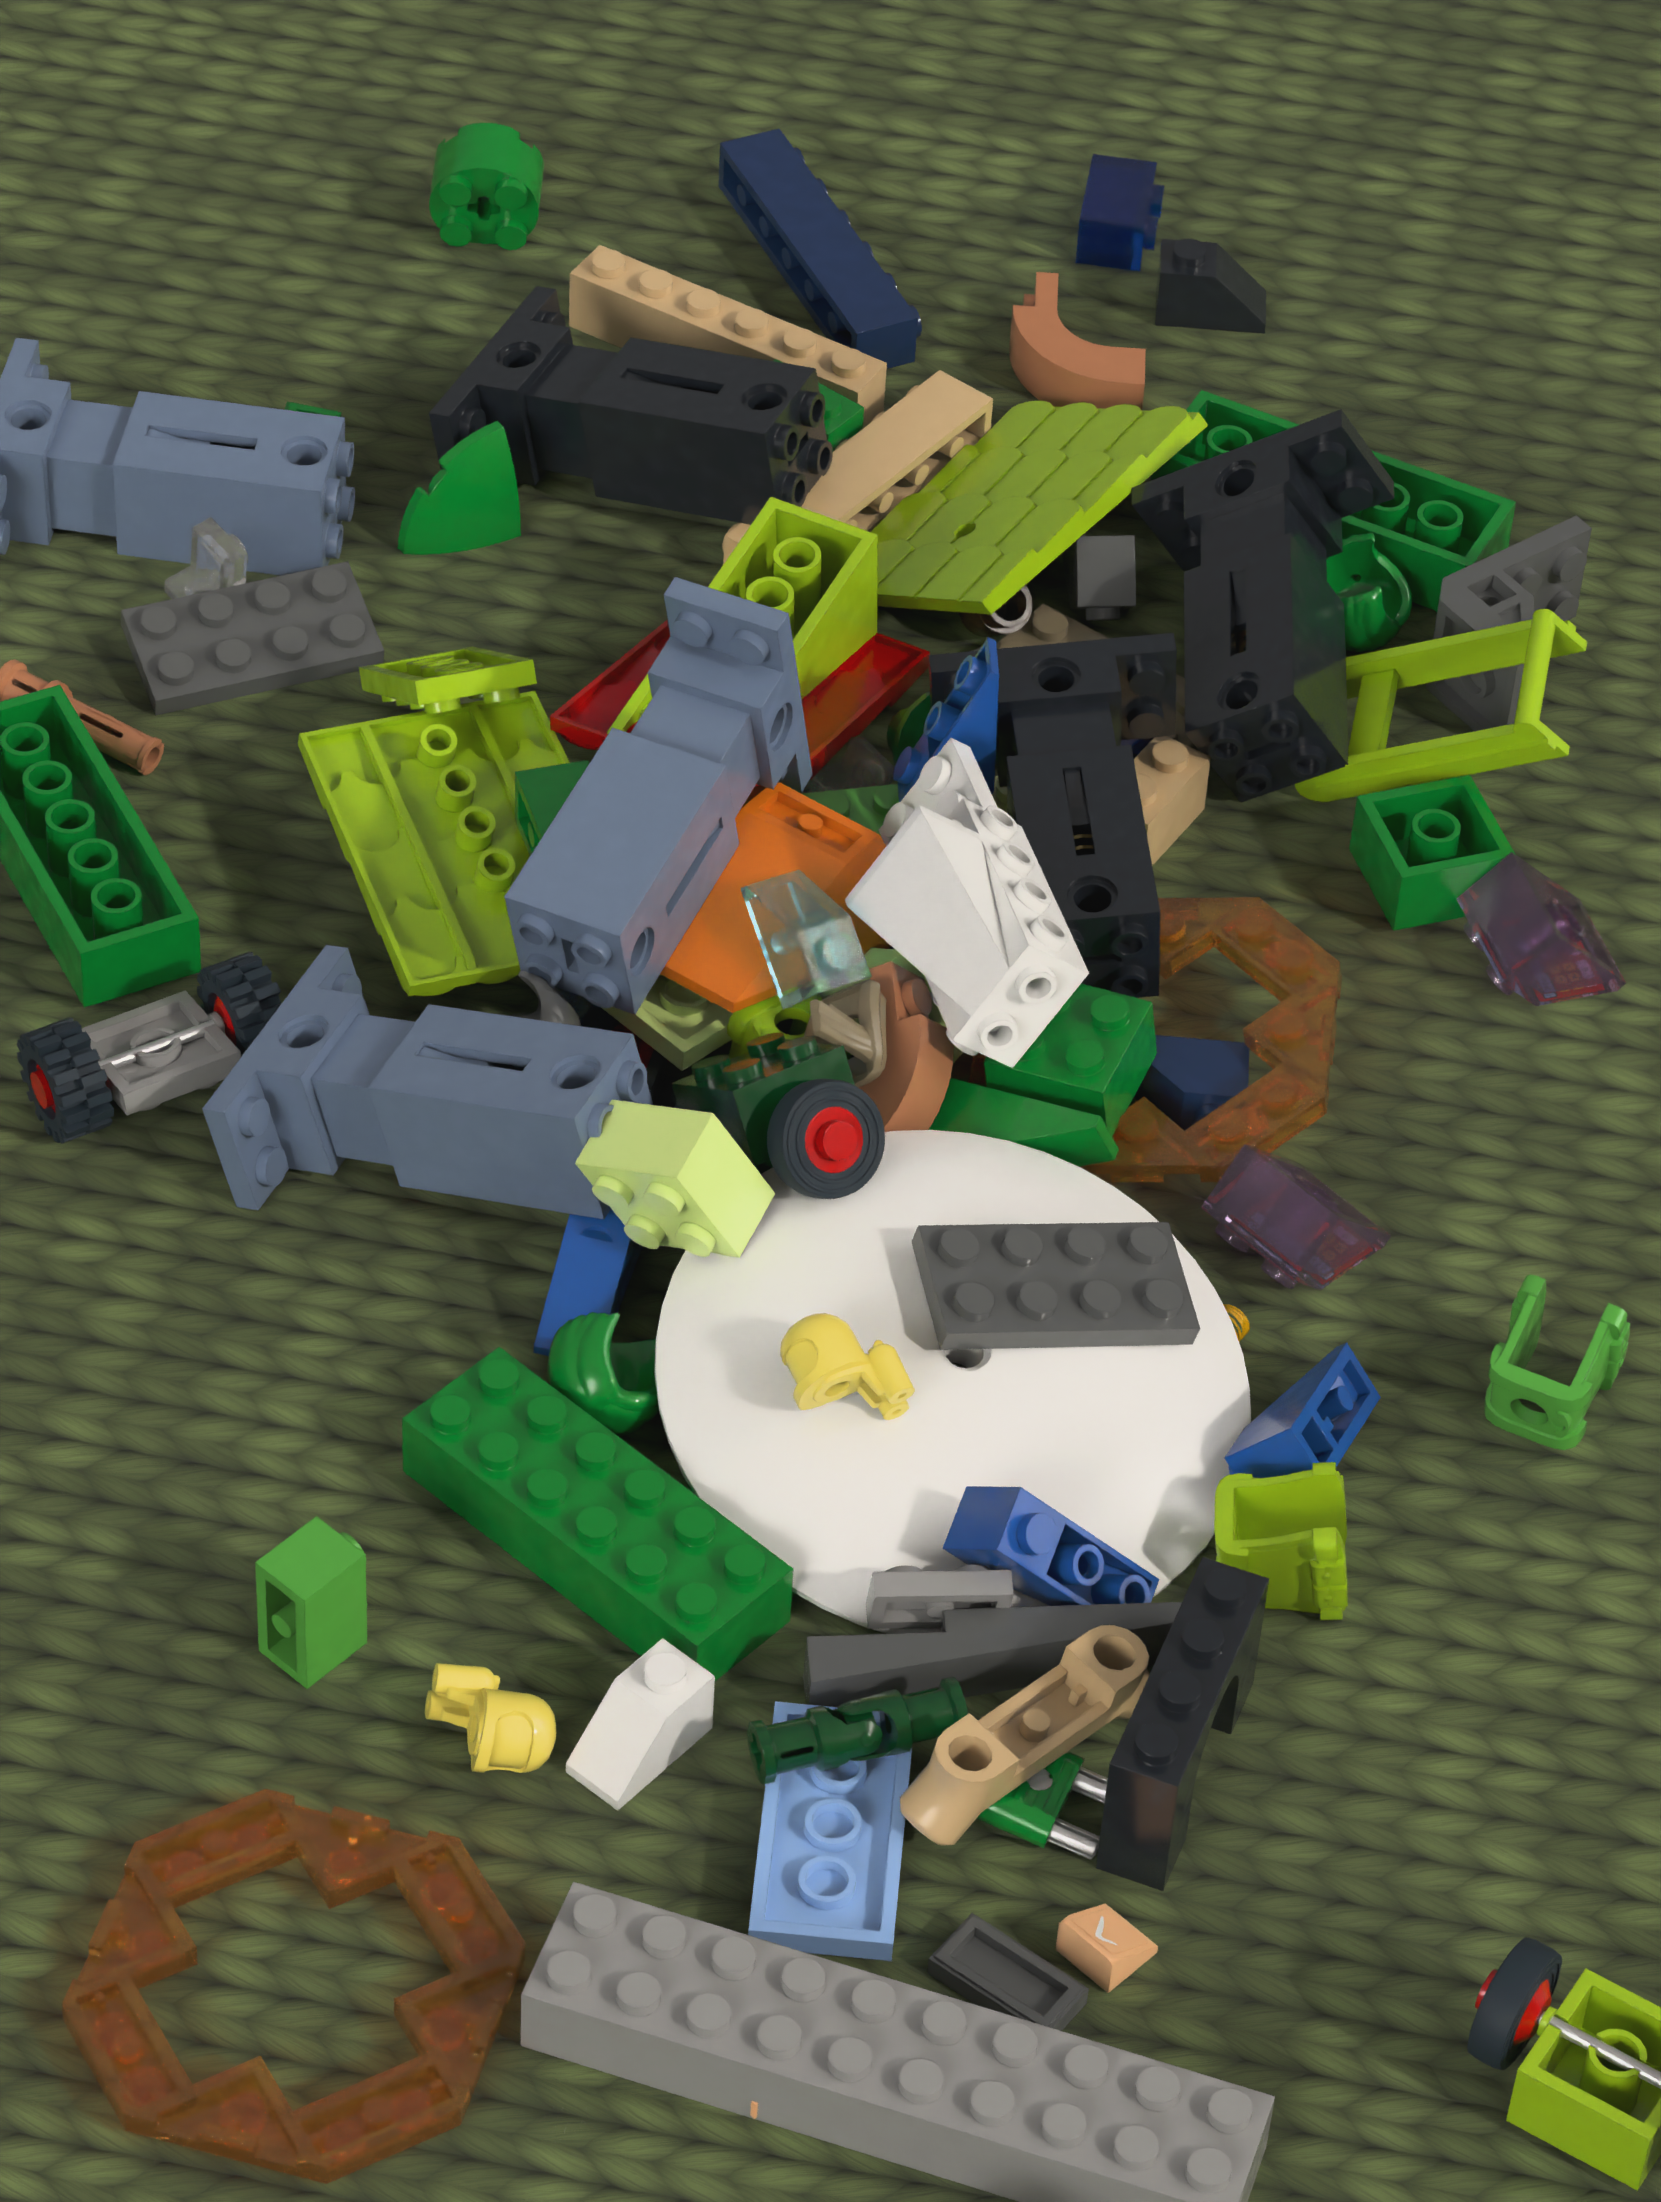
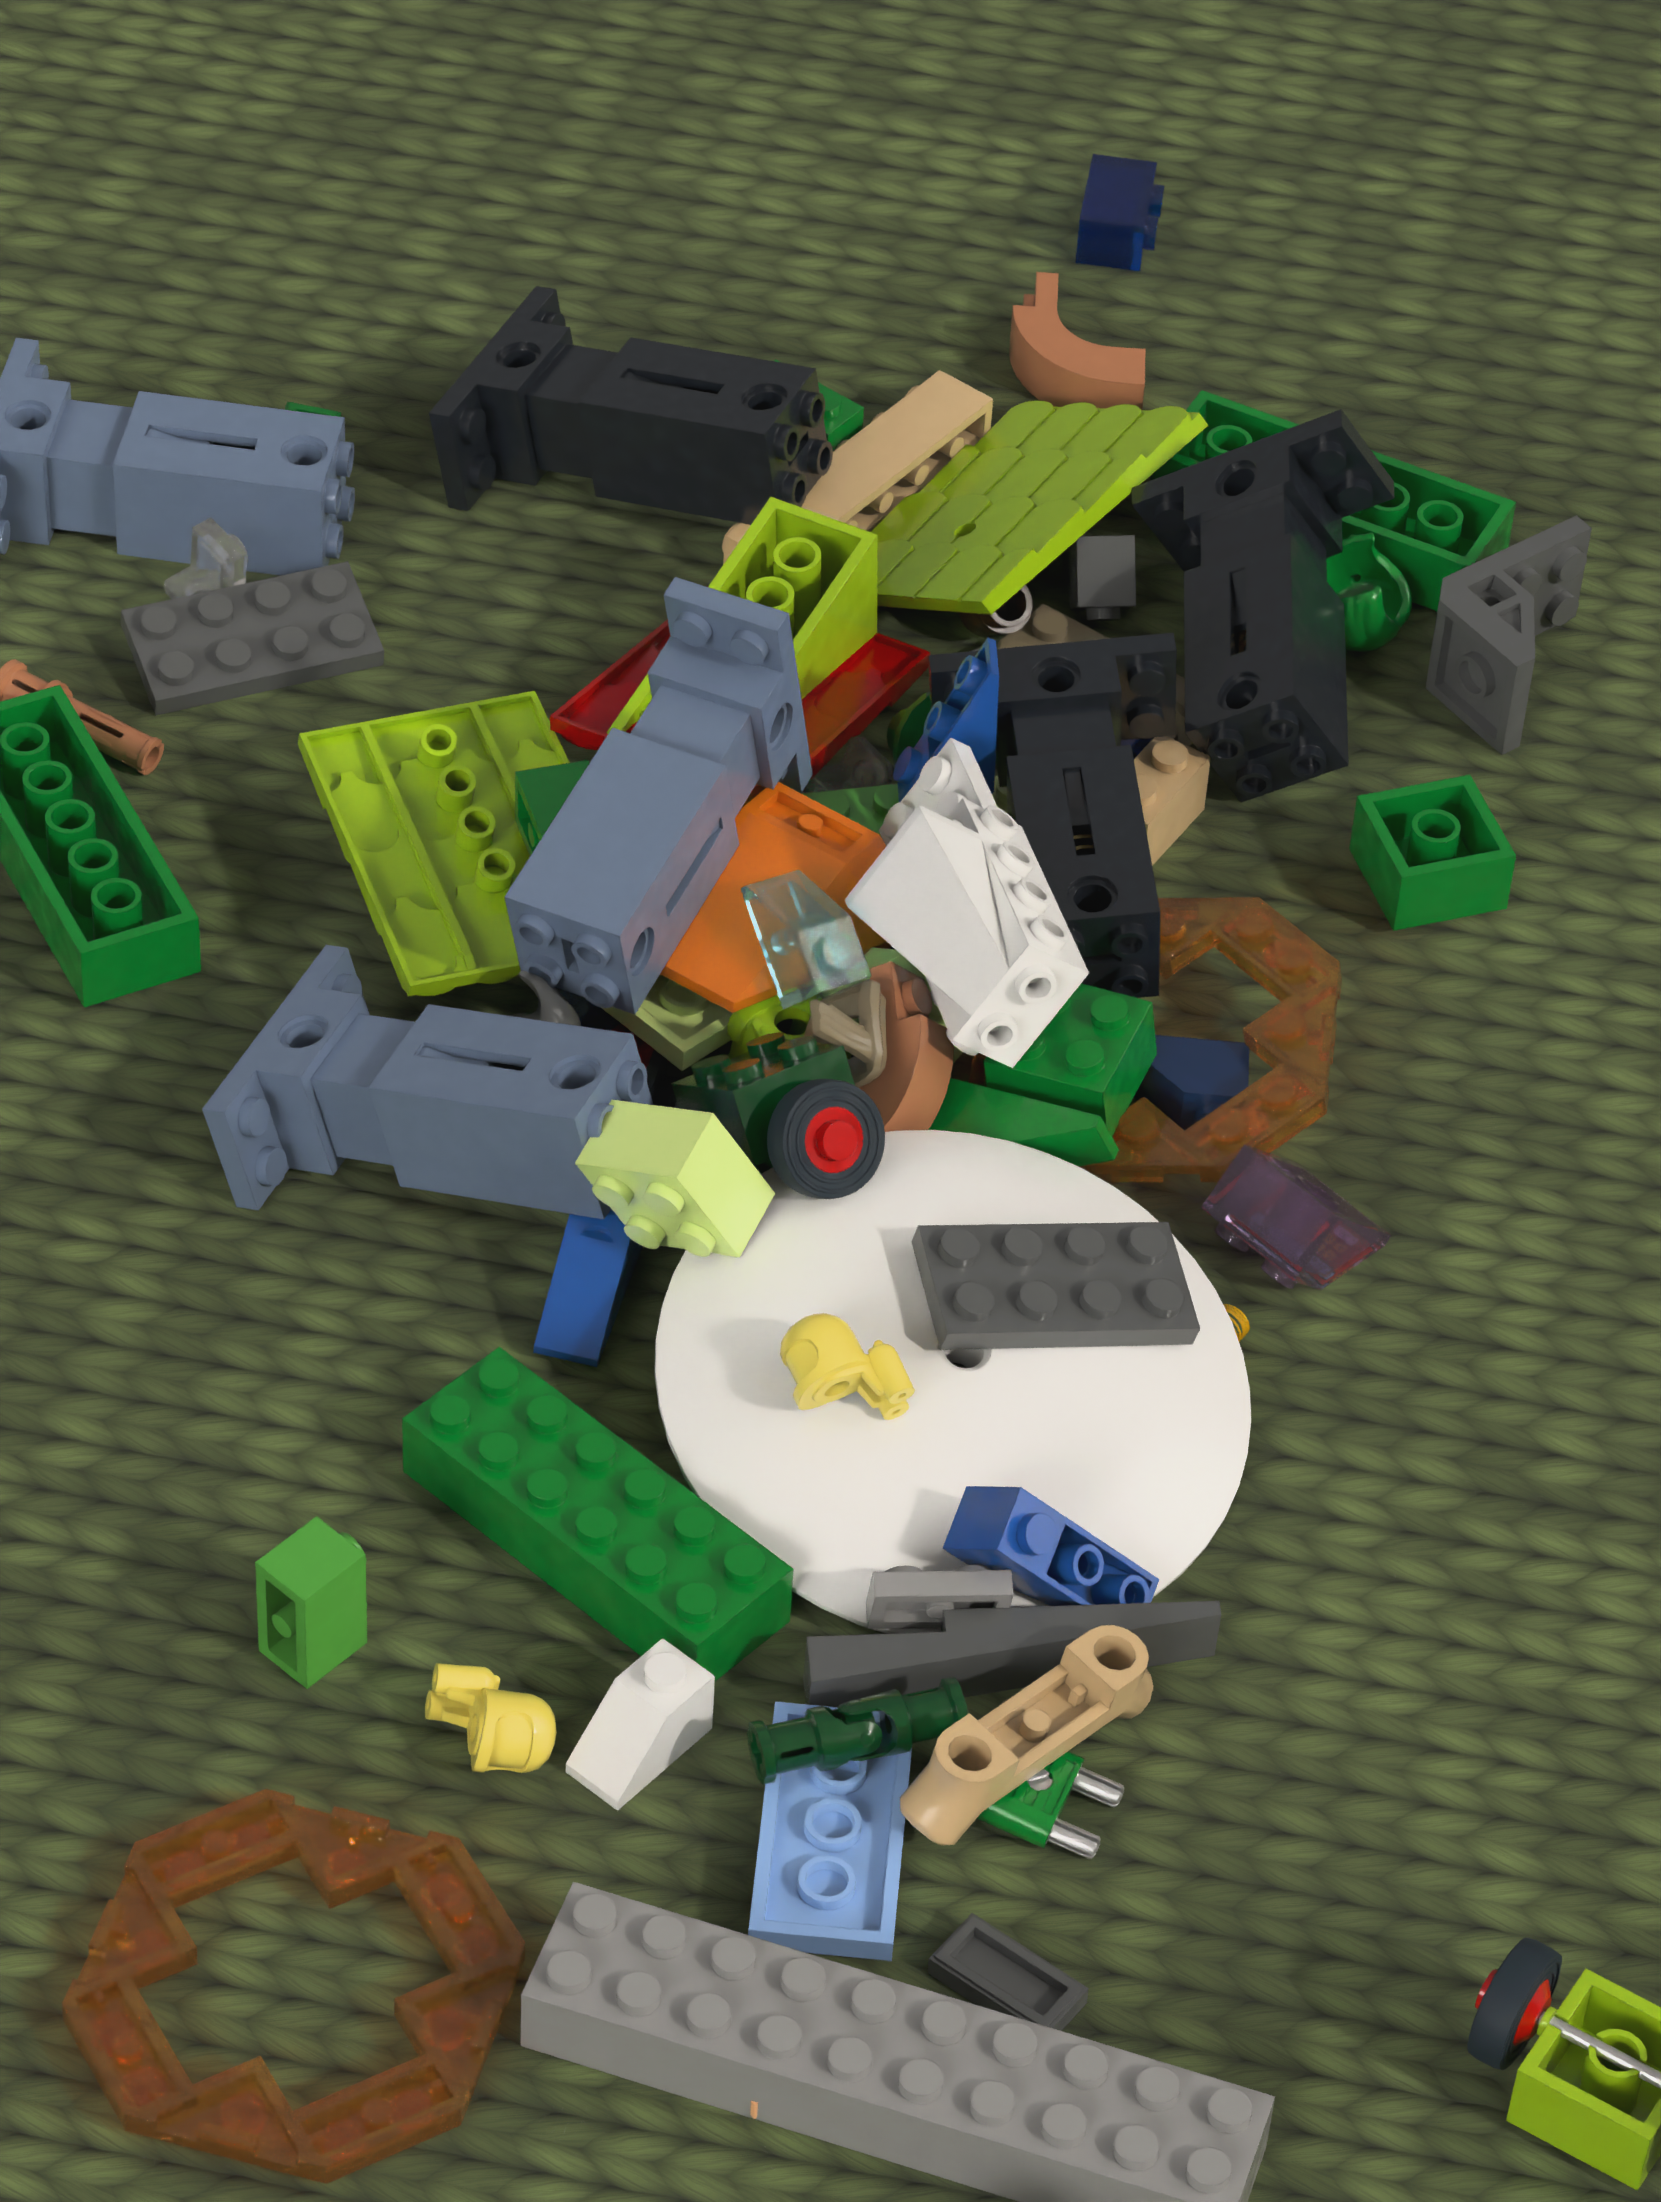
(146, 1051): plate -> none
(442, 678): lime plate -> none
(467, 501): green brick -> none
(486, 187): green brick -> none
(604, 1377): green piece -> none
(627, 298): tan brick -> none
(817, 248): dark blue brick -> none
(1103, 1945): light nougat slope -> none
(1191, 1688): black arch -> none
(1206, 289): black slope -> none
(1290, 1533): lime piece -> none
(1309, 1421): blue slope -> none
(1380, 673): lime piece -> none
(1536, 936): clear purple slope -> none
(1564, 1405): bright green piece -> none

